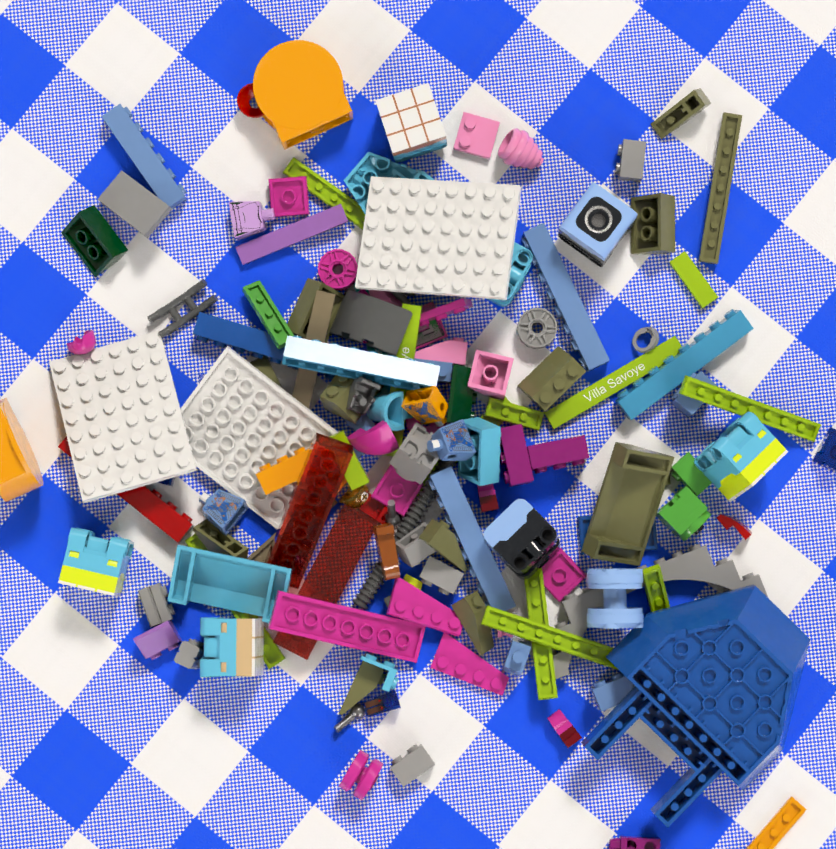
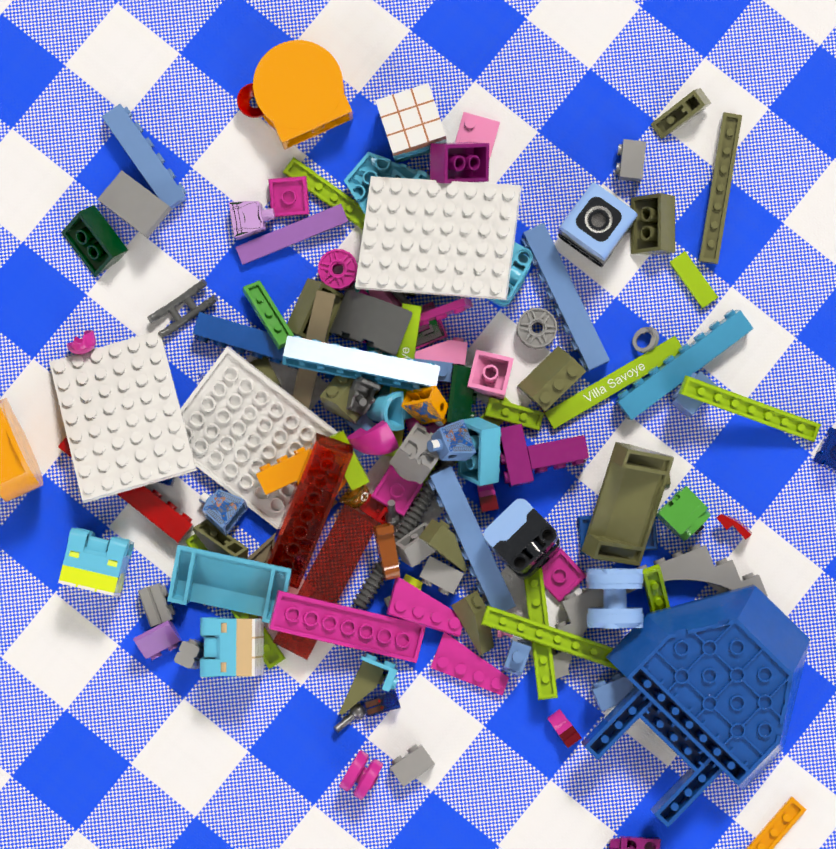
(459, 162): none -> magenta brick
(520, 150): bright pink piece -> none
(689, 474): bright green brick -> none
(740, 456): medium azure piece -> none

